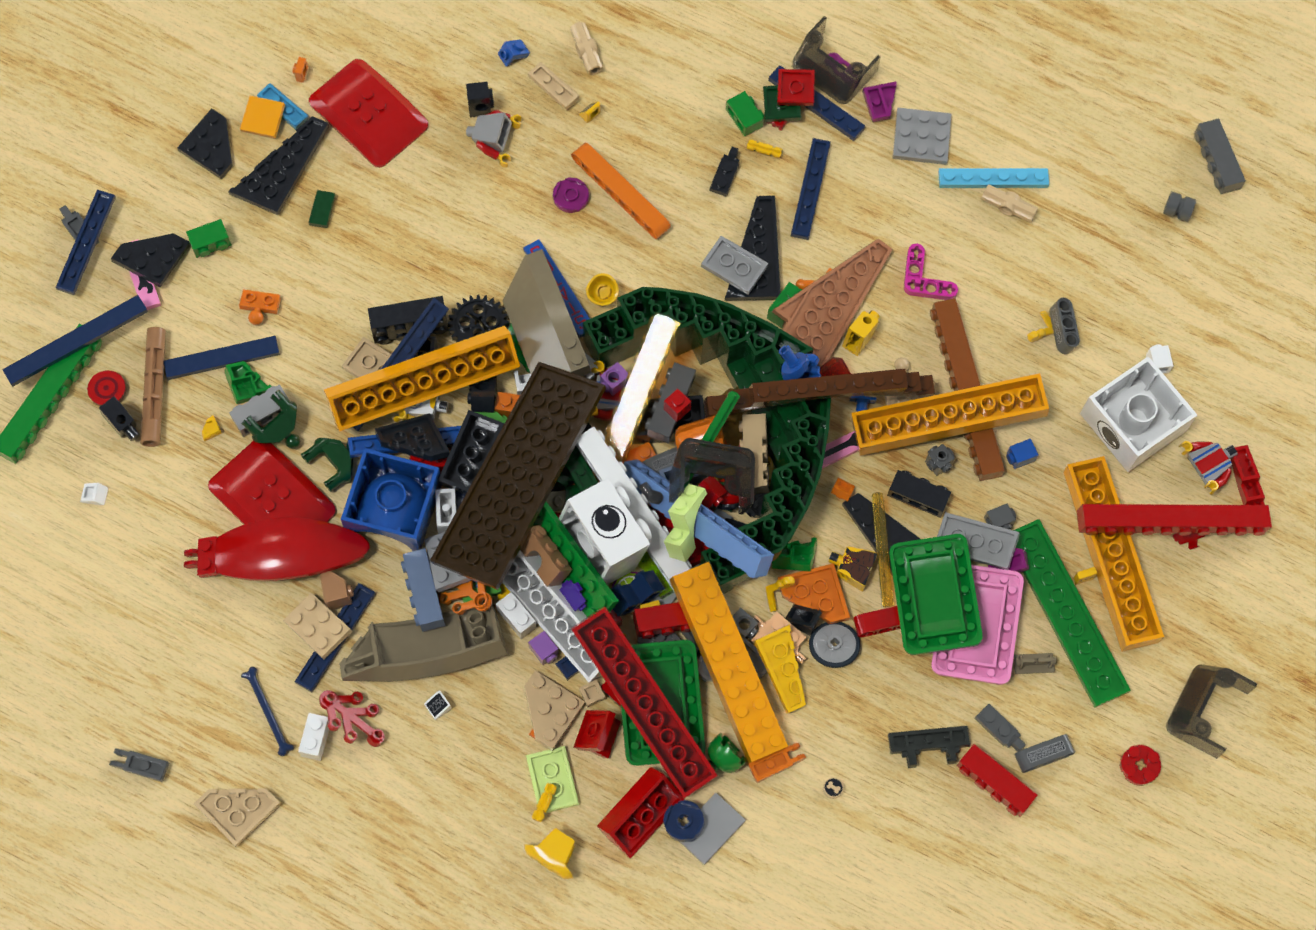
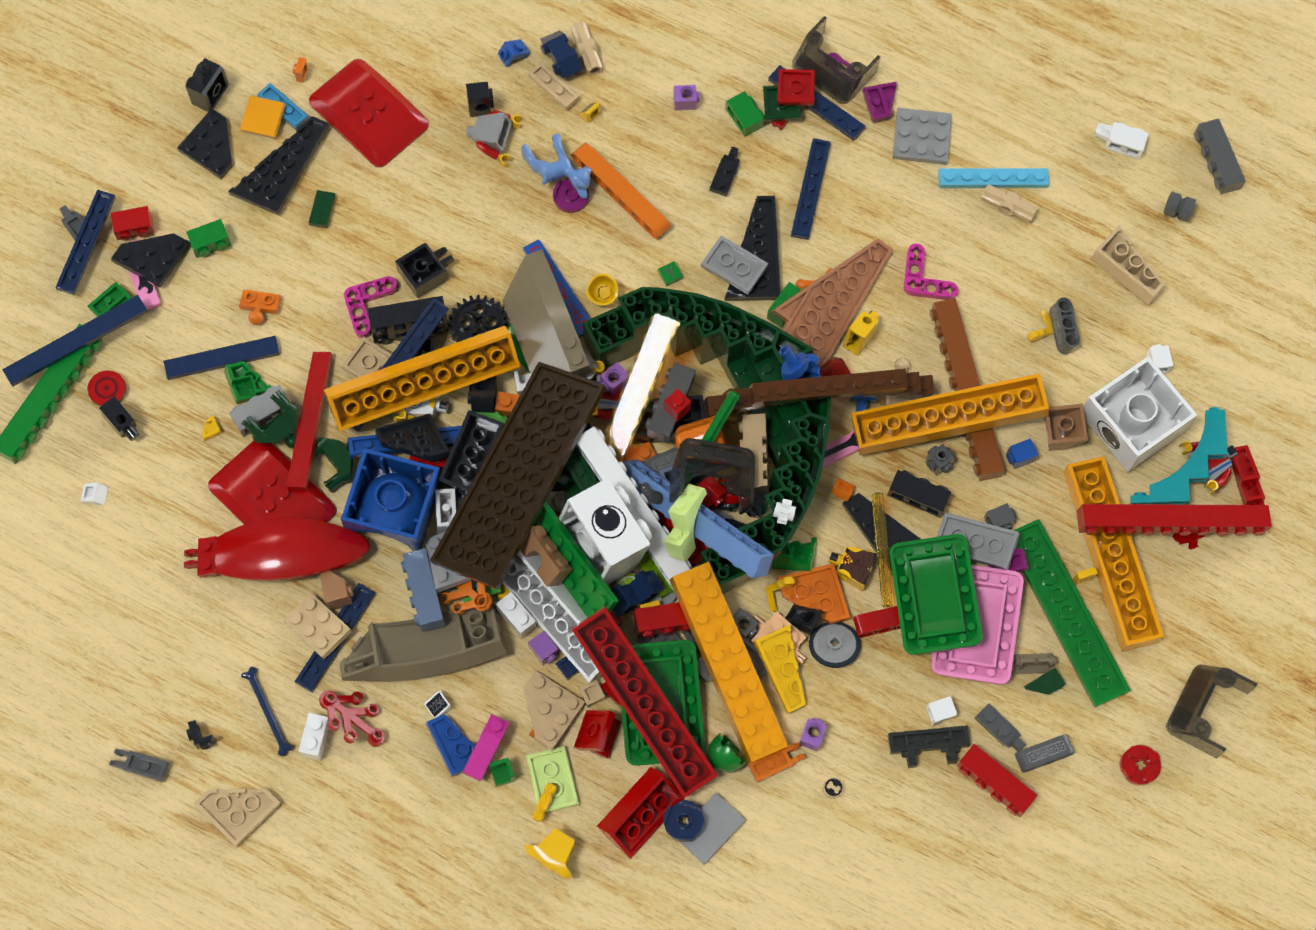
(109, 299): none -> green wing
(132, 223): none -> red brick
(153, 387): medium nougat piece -> none
(194, 734): none -> black bracket
(207, 85): none -> black hinge
(309, 421): none -> red tile
(361, 298): none -> dark pink beam
(423, 269): none -> black hinge
(451, 744): none -> blue wing
(485, 747): none -> dark pink slope
(502, 772): none -> green panel
(553, 171): none -> medium blue animal
(564, 58): none -> dark blue brick
(573, 594): dark purple piece -> none
(670, 273): none -> green tile
(680, 102): none -> medium lavender brick
(764, 148): yellow axle -> none
(784, 511): none -> white gear
(813, 742): none -> medium lavender brick
(941, 710): none -> white panel
(1046, 683): none -> dark green tile
(1065, 426): none -> medium nougat slope
(1122, 139): none -> white hinge
(1128, 266): none -> tan wedge
(1175, 488): none -> teal arch

